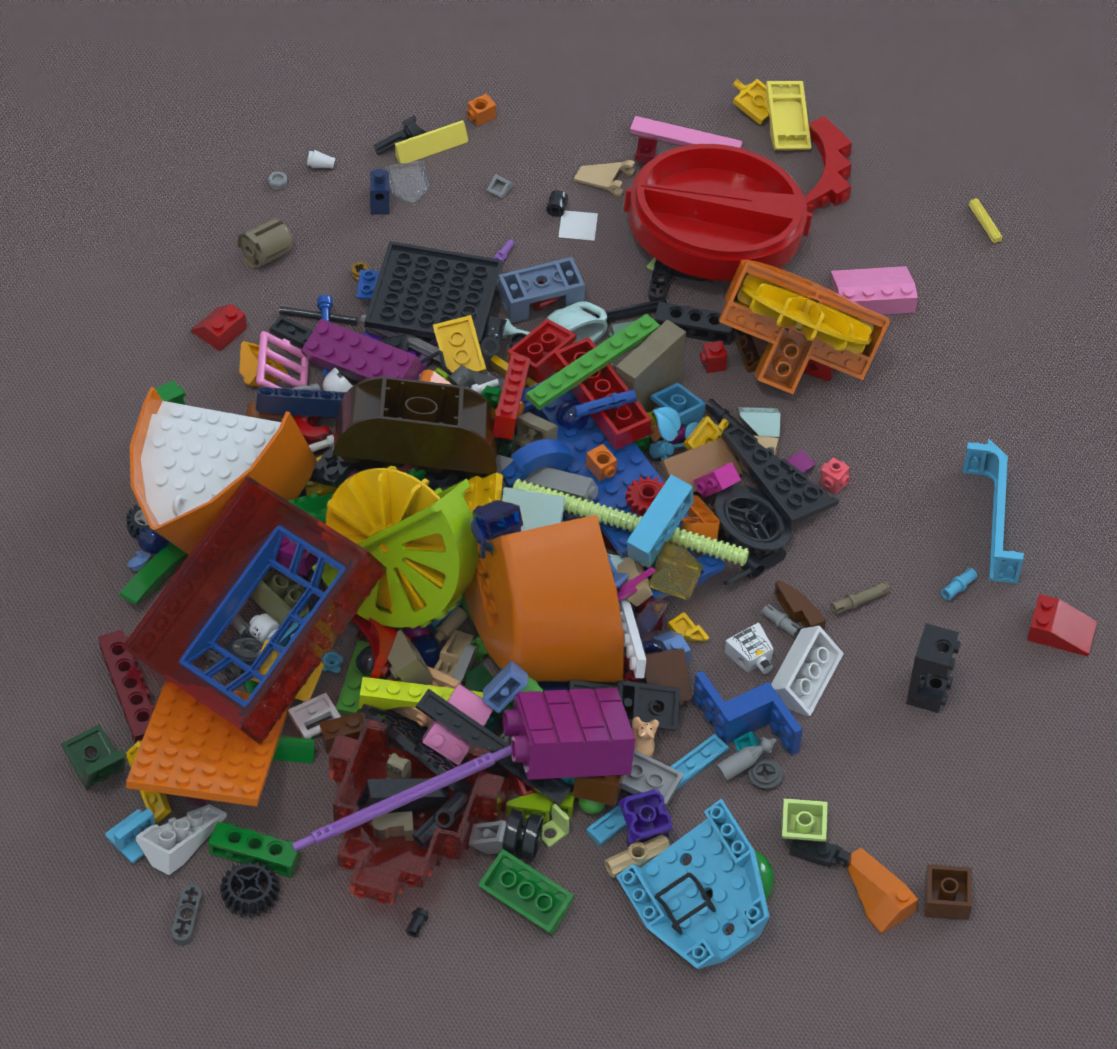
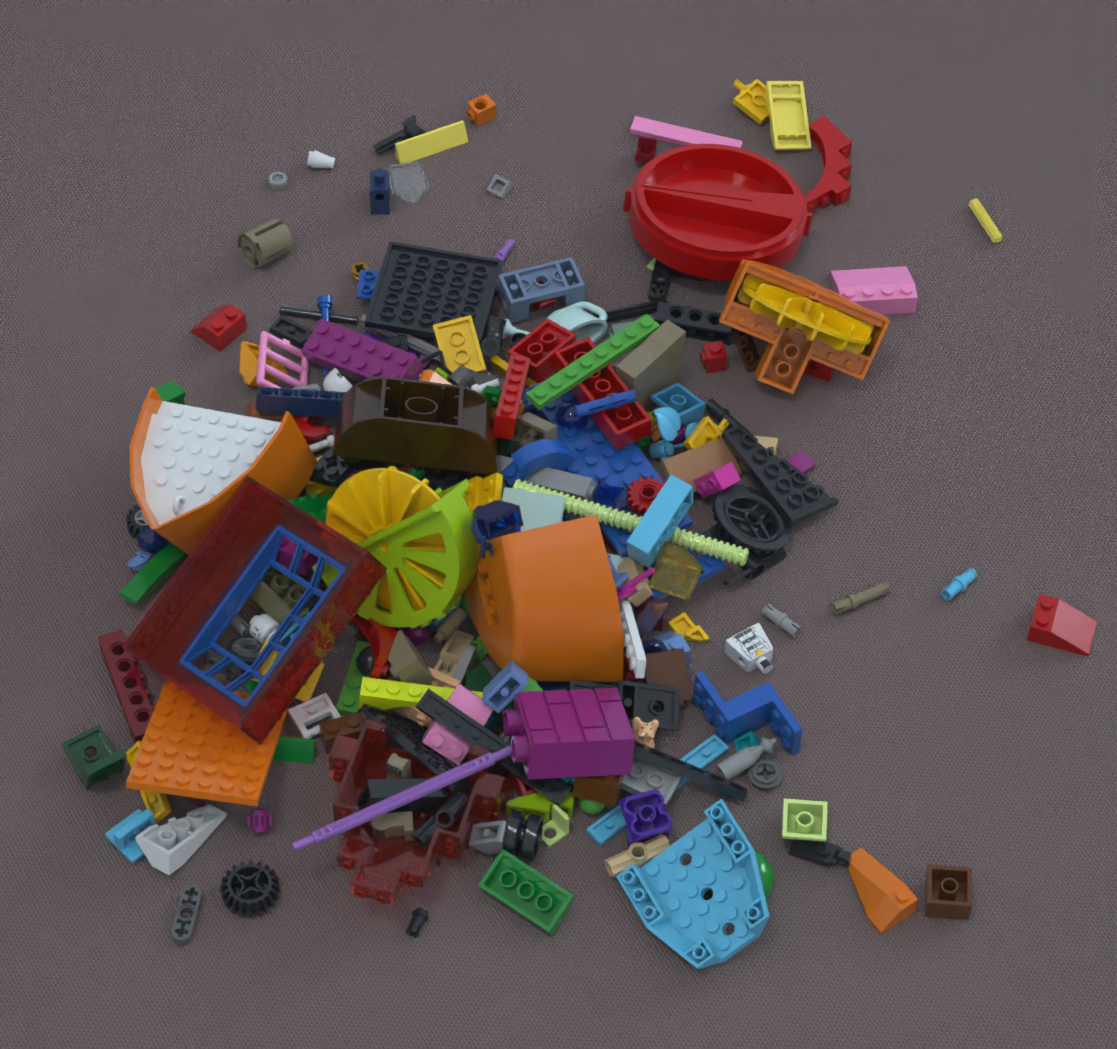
(225, 833): green brick -> none
(259, 819): none -> magenta gear
(332, 657): medium azure plate -> none
(429, 649): clear blue head -> none
(557, 203): black wheel -> none
(578, 225): white sticker -> none
(601, 462): orange brick -> none
(604, 174): tan flag -> none
(609, 495): none -> clear blue bracket
(689, 771): none -> black tile
(701, 520): orange beam -> none
(708, 903): black piece -> none
(762, 420): light aqua slope -> none
(798, 606): reddish brown slope -> none
(807, 670): white slope -> none
(834, 475): coral brick -> none
(933, 668): black plate -> none
(992, 462): medium azure panel -> none

